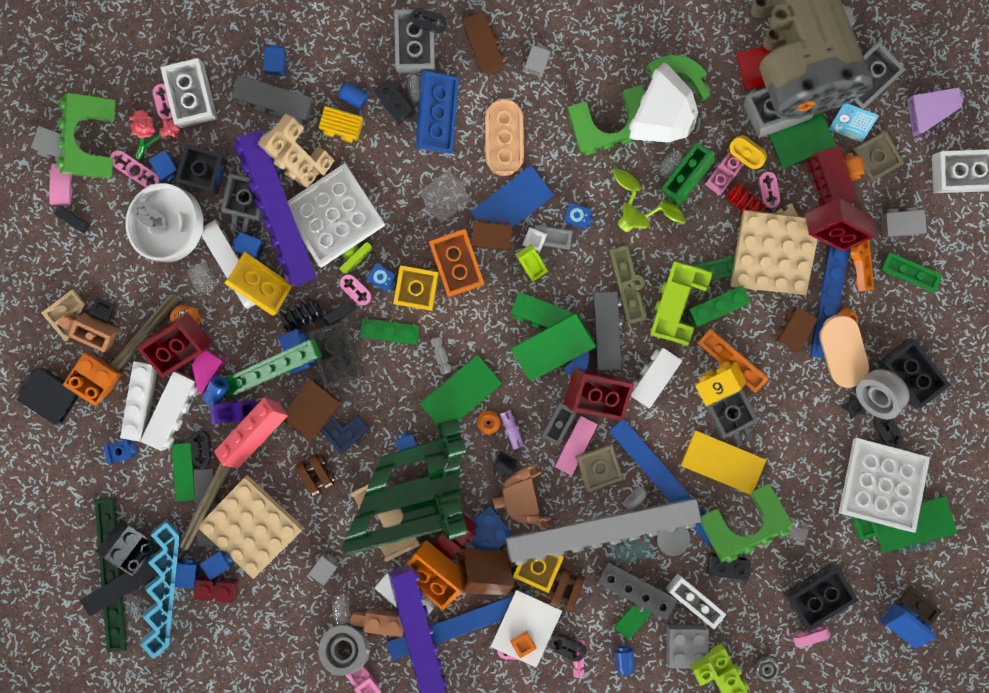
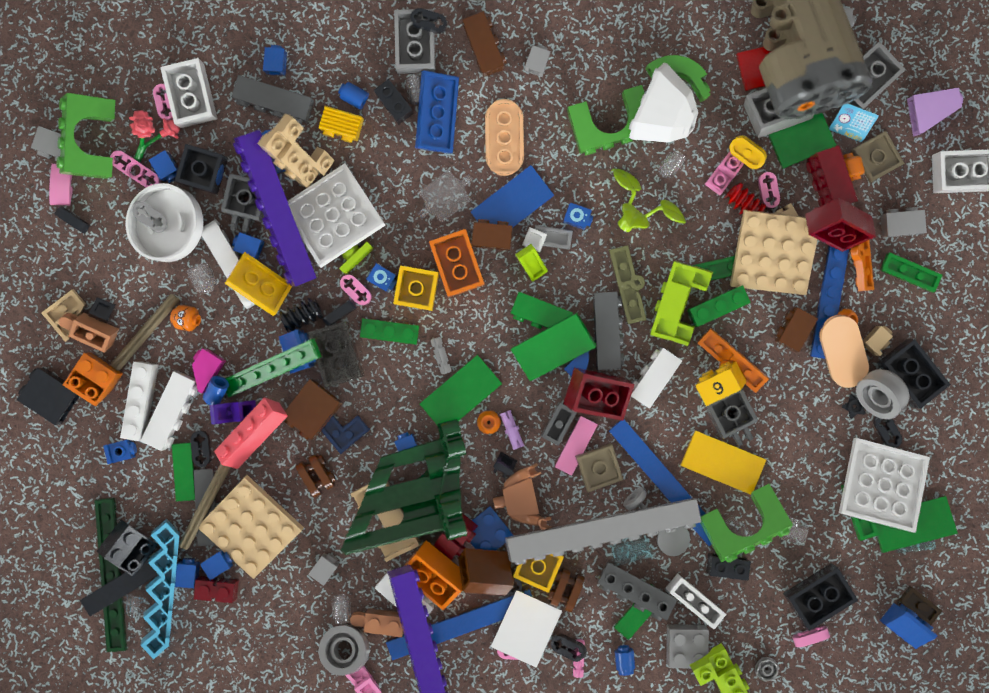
(174, 345): dark red brick -> none
(523, 644): orange tile -> none
(688, 174): green brick -> none
(877, 340): none -> tan brick

